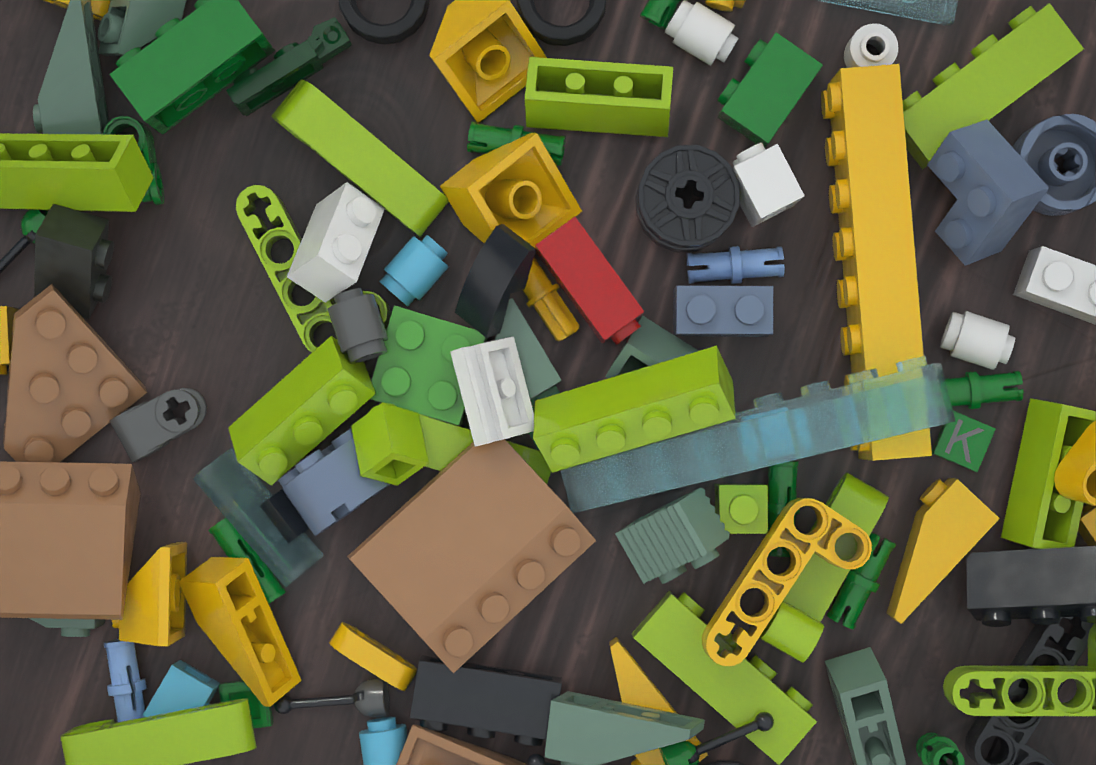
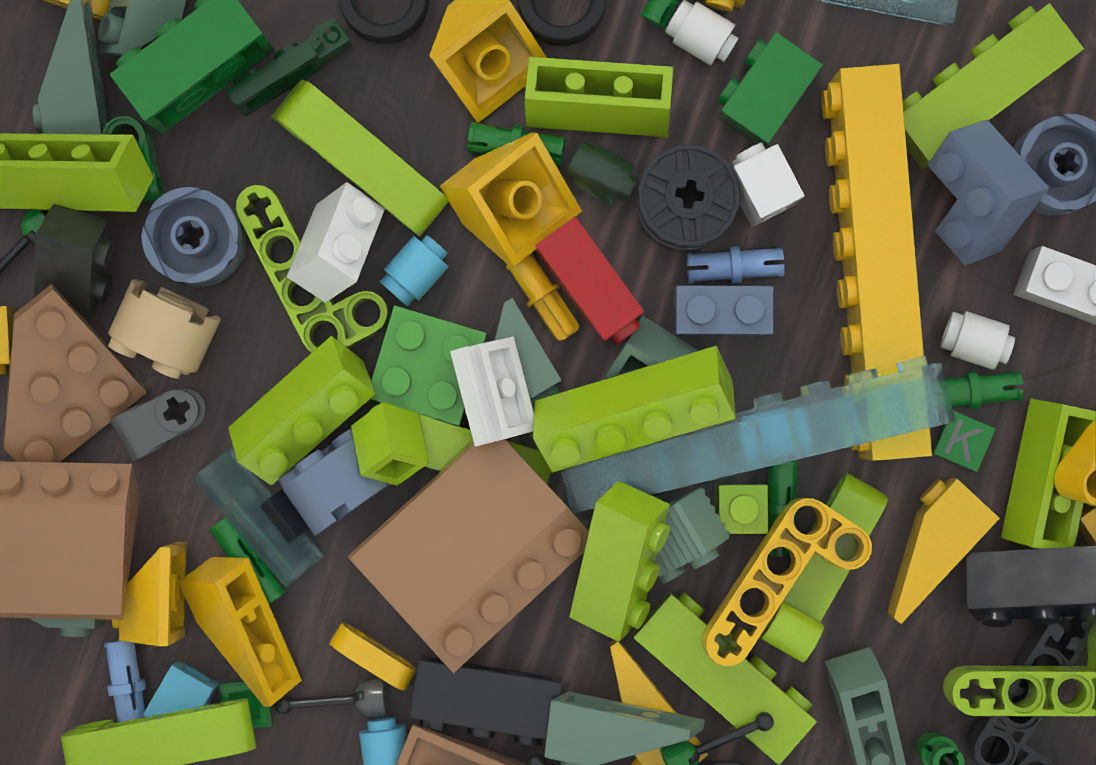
(163, 329): none -> tan brick
(170, 225): none -> sand blue brick
(358, 325): dark grey brick -> none
(495, 274): black slope -> none
(602, 173): none -> clear green brick
(620, 561): none -> lime brick
(861, 583): green pin -> none
(877, 35): white brick -> none

